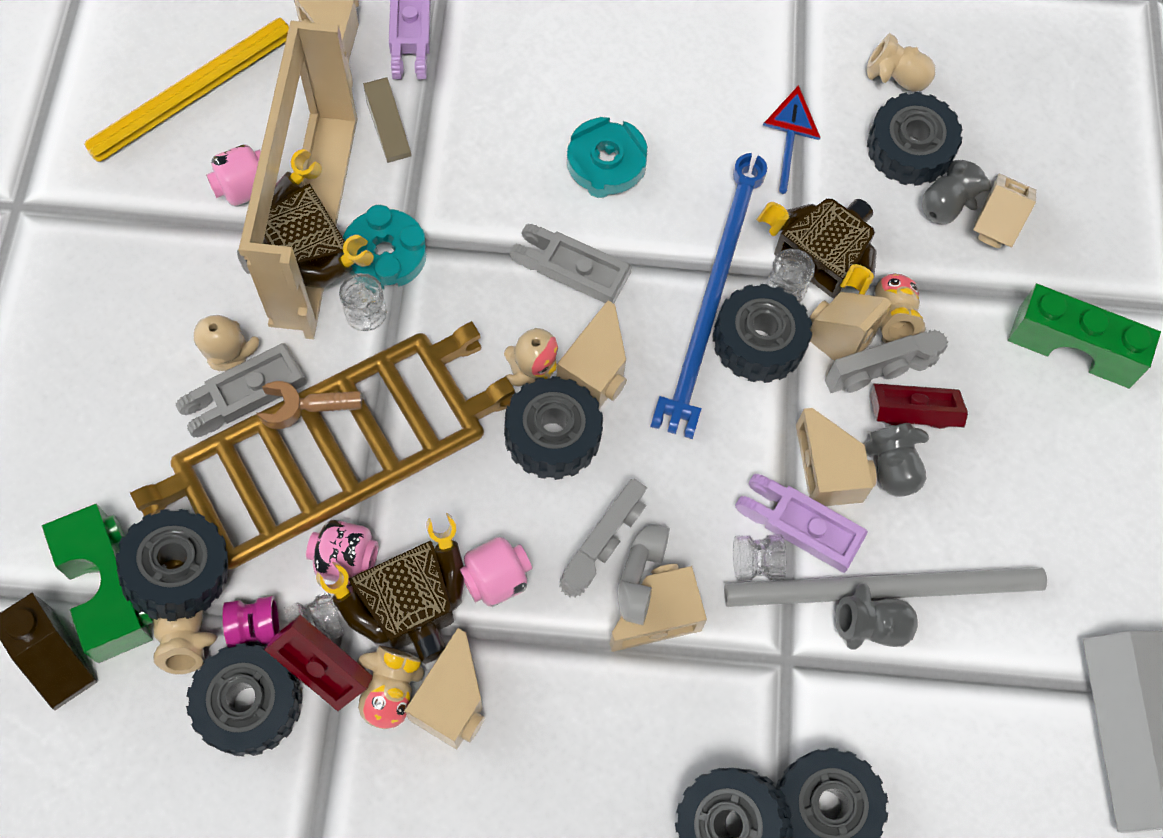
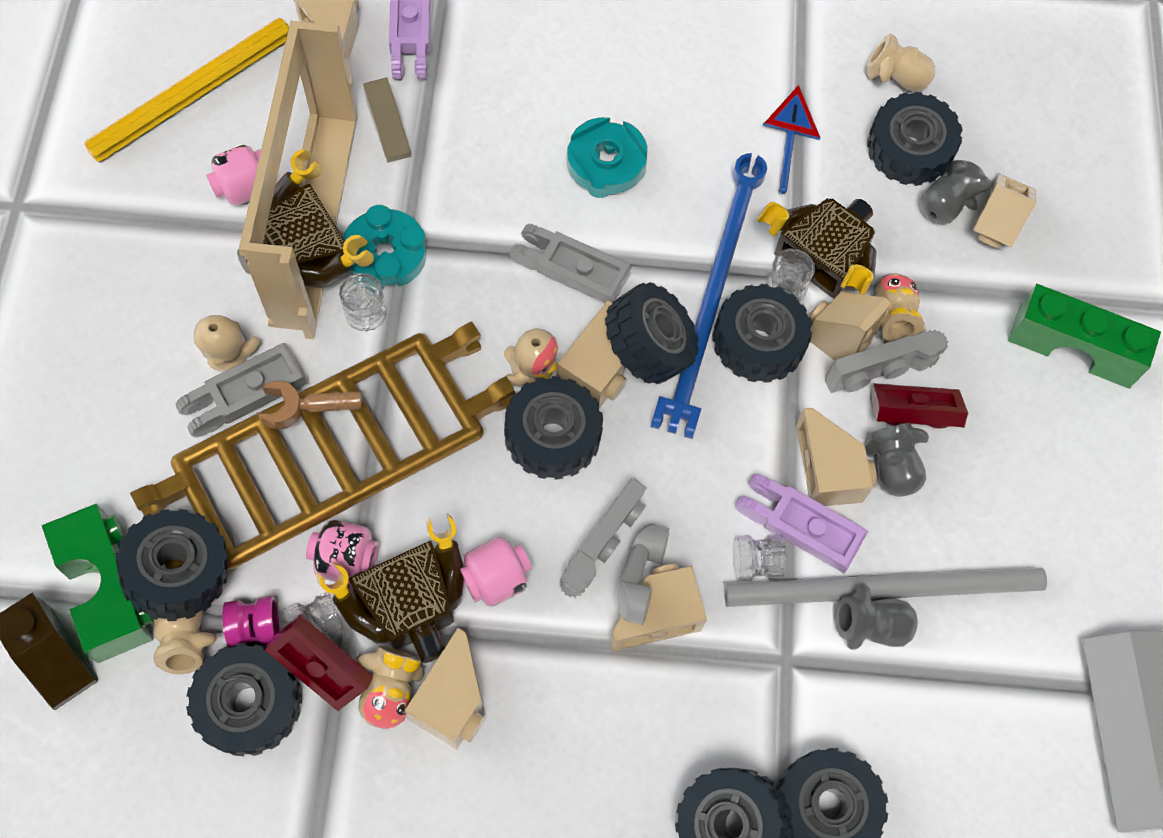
(651, 333): none -> black wheel

